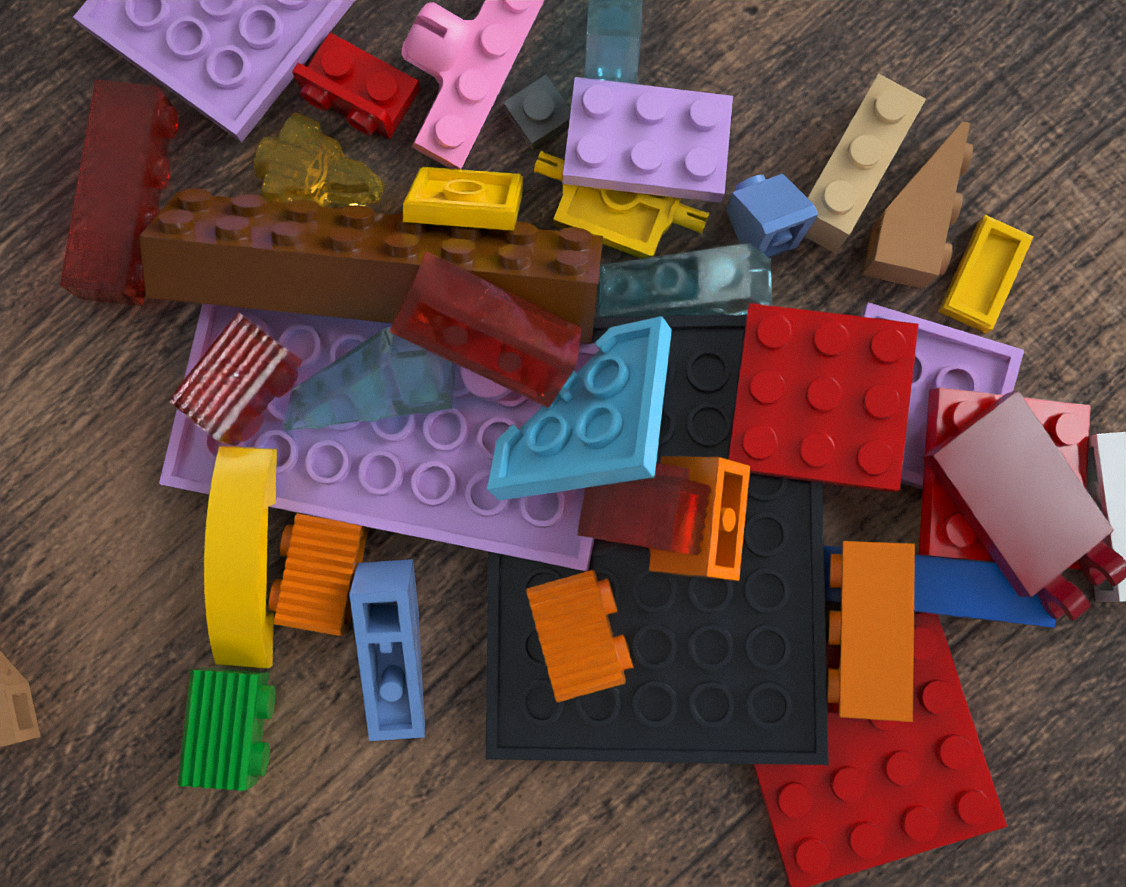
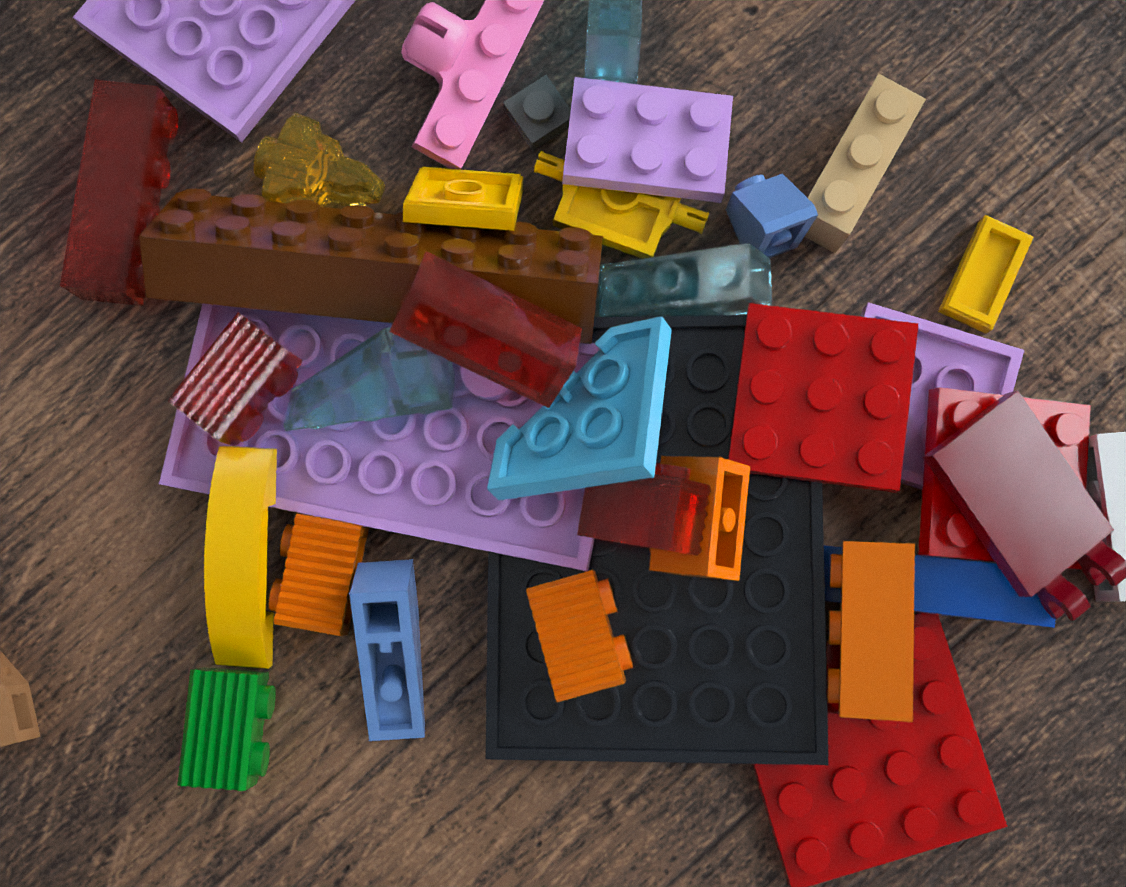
(358, 86): red bracket -> none
(911, 233): medium nougat slope -> none

